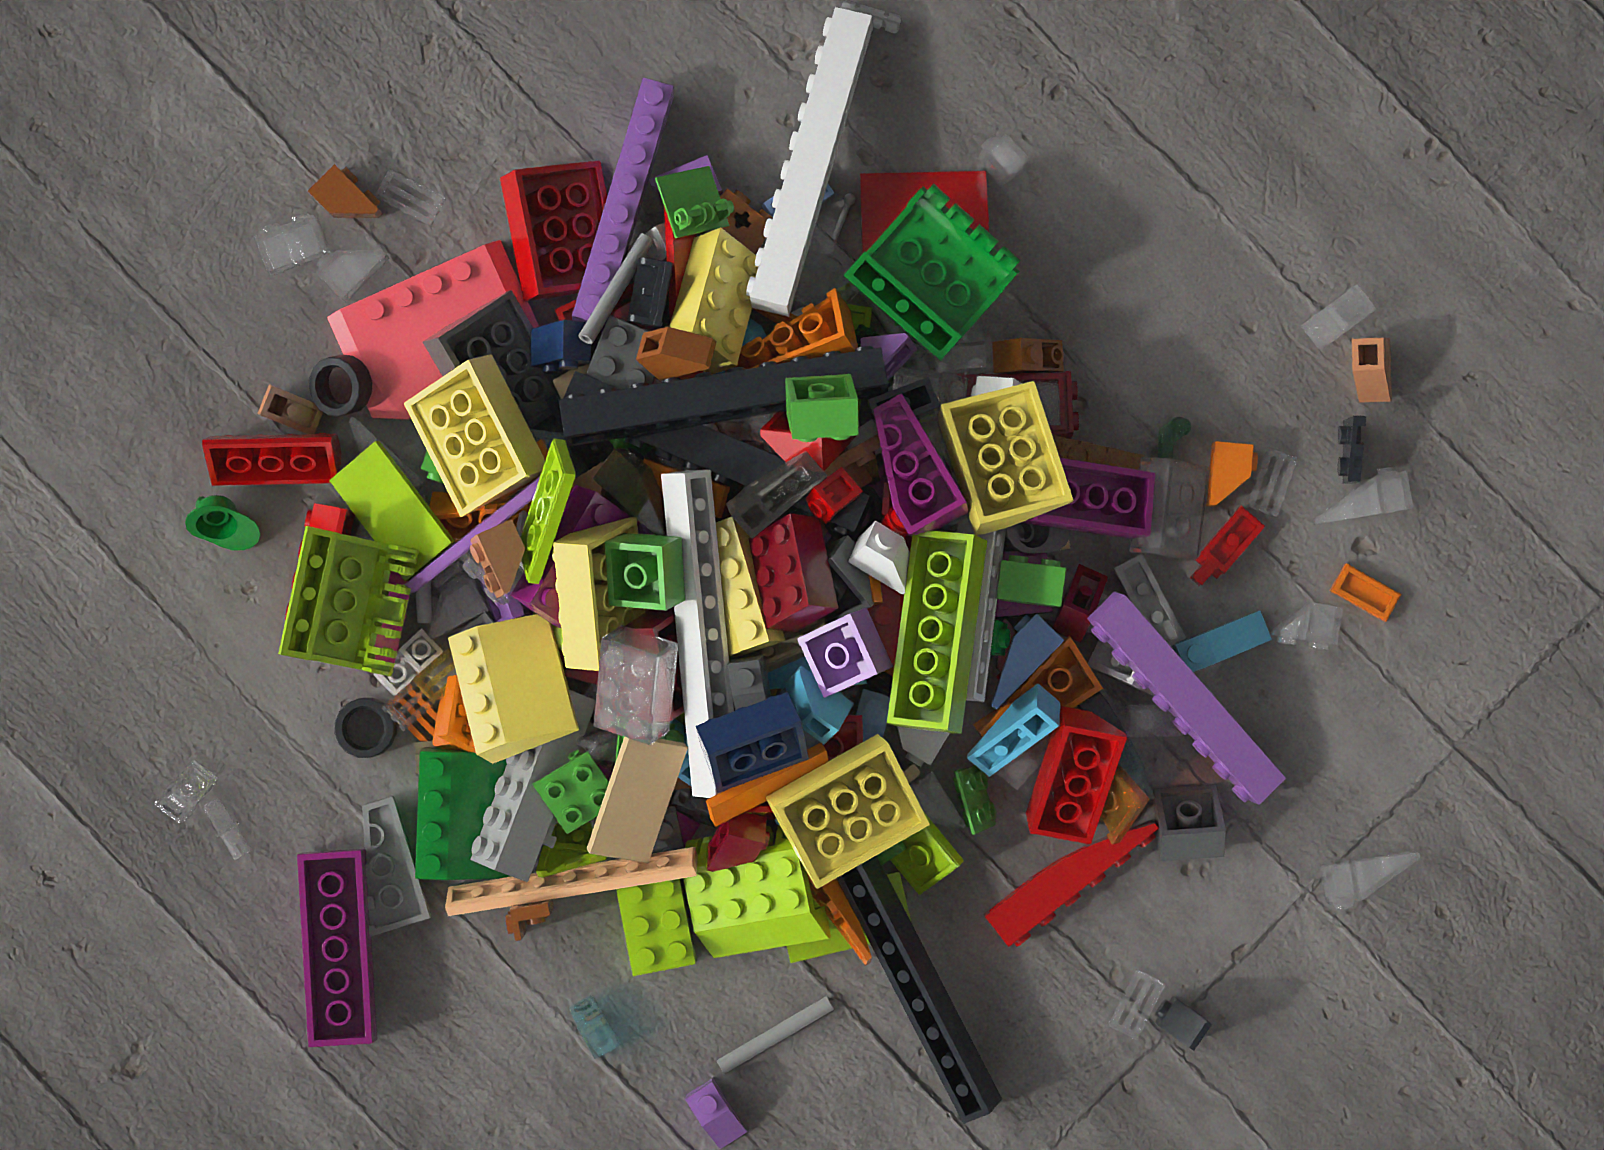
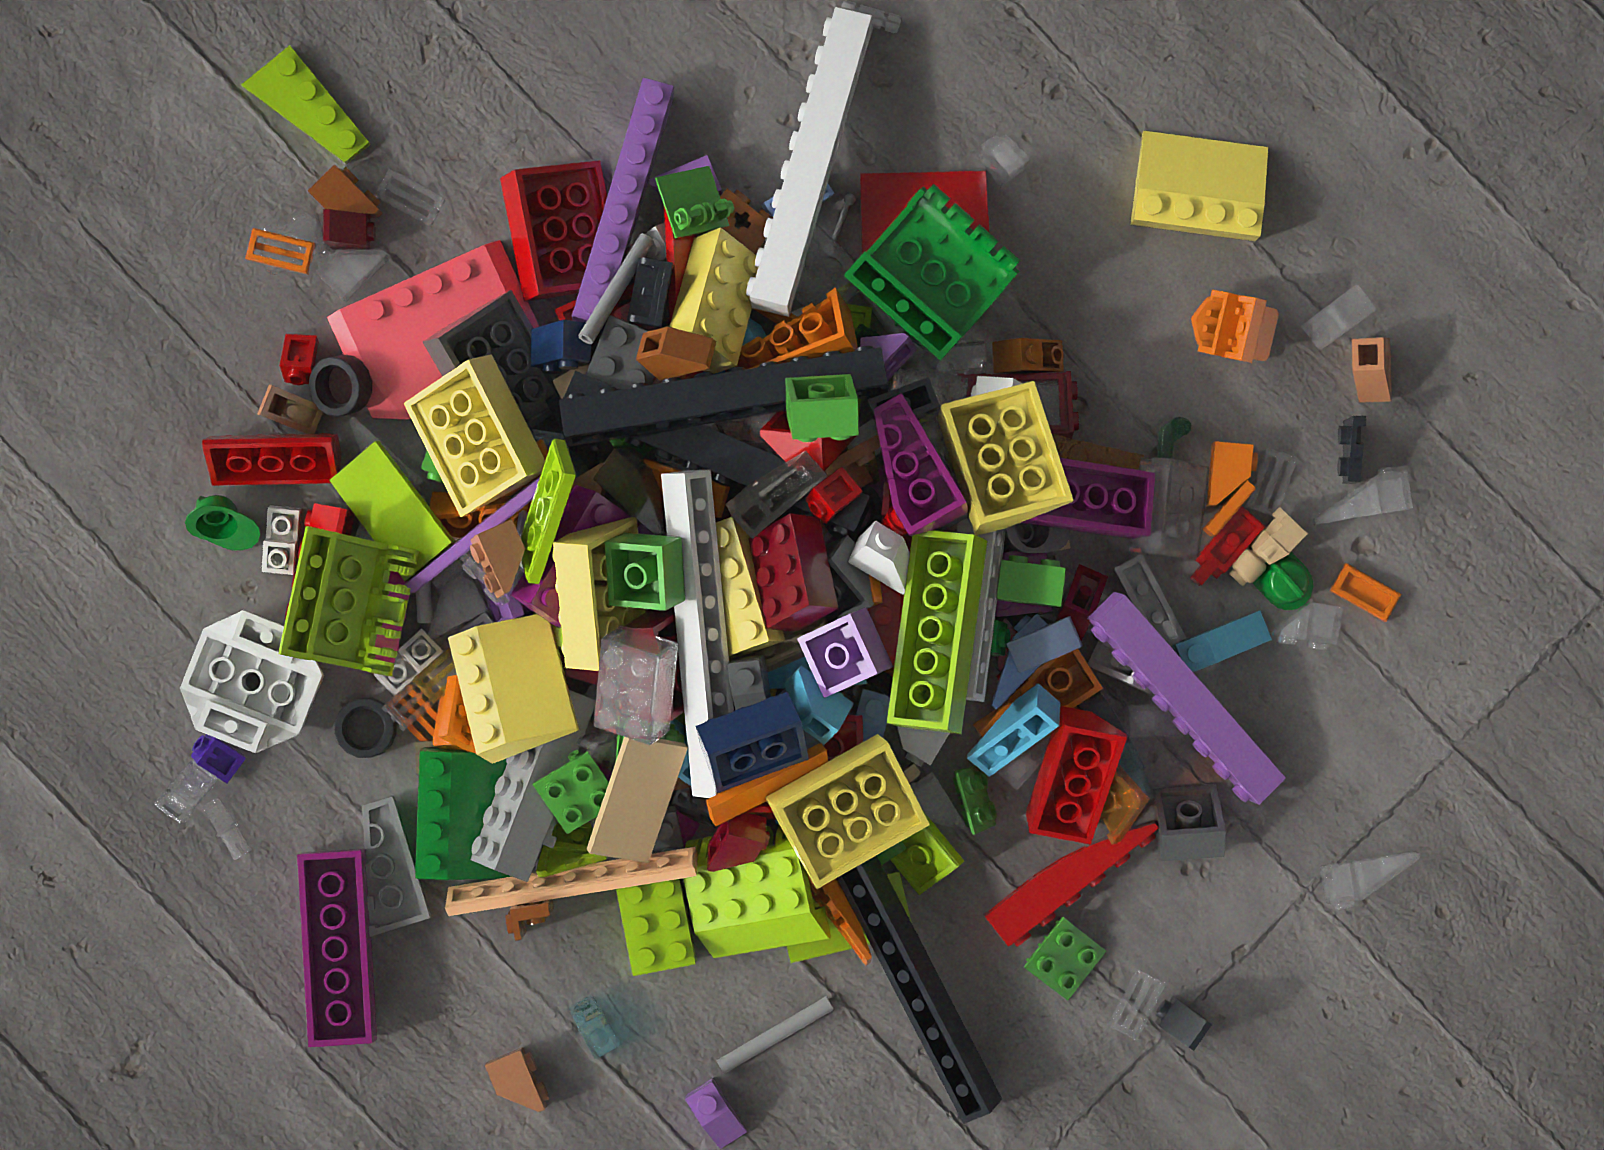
(217, 757): none -> dark purple bracket
(218, 689): none -> white piece
(281, 540): none -> white slope
(298, 358): none -> red bracket
(300, 98): none -> lime wing
(307, 257): none -> orange tile
(347, 230): none -> dark red slope
(515, 1080): none -> nougat slope
(1044, 644): none -> sand blue slope
(1064, 958): none -> bright green hinge
(1200, 186): none -> light yellow slope
(1229, 508): none -> orange tile
(1235, 326): none -> orange piece
(1269, 546): none -> tan piece
(1286, 583): none -> green piece

